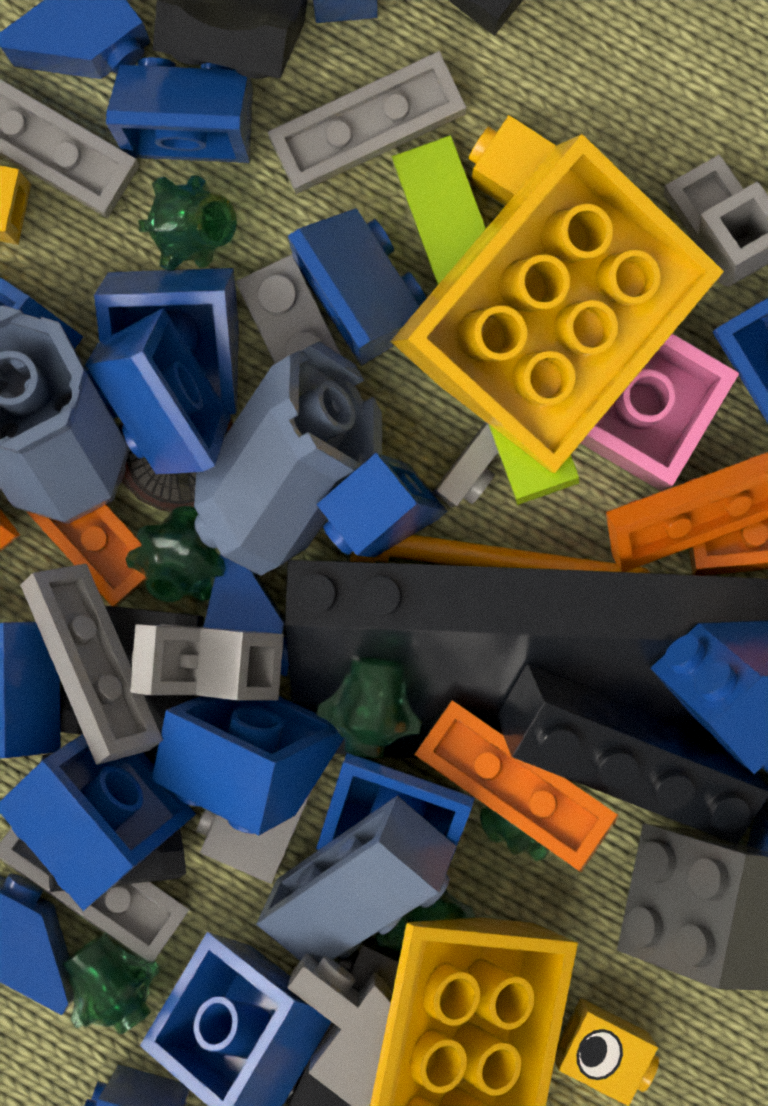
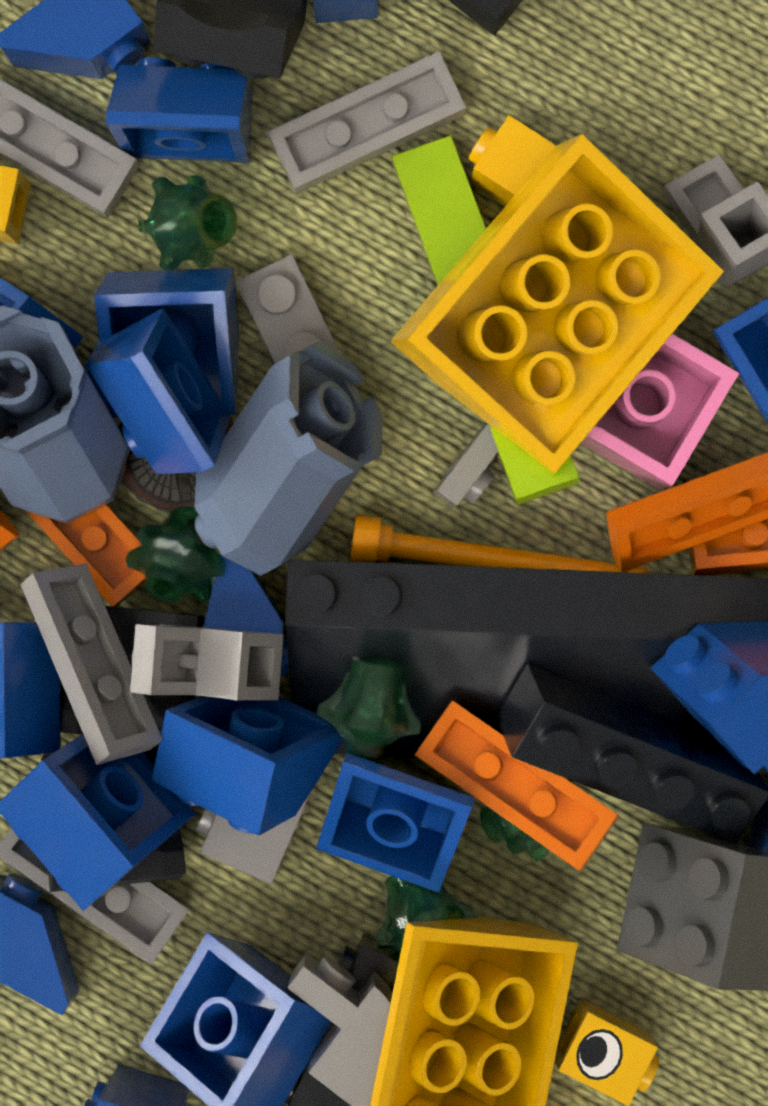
(109, 985): clear green rock -> none
(356, 280): blue slope -> none
(359, 884): sand blue brick -> none
(378, 507): blue slope -> none

